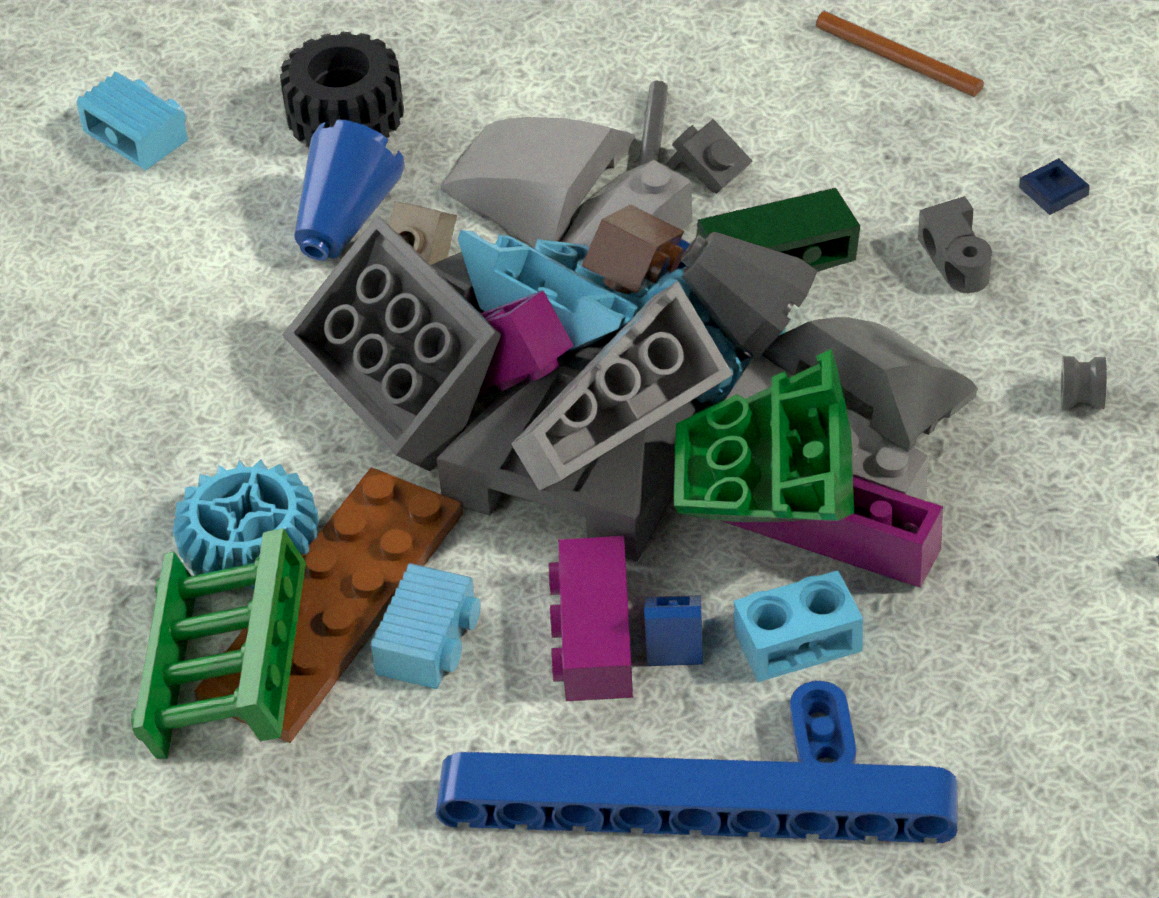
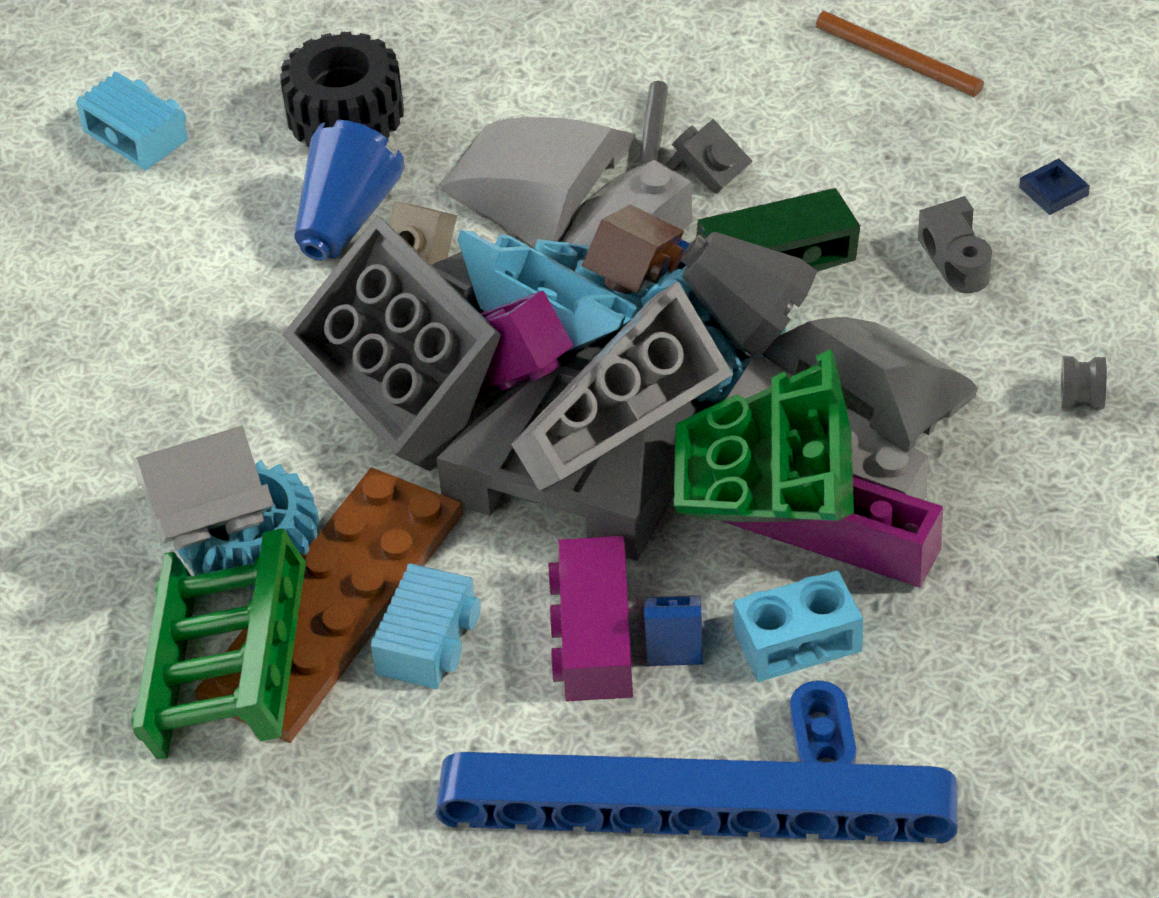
(202, 488): none -> light grey bracket

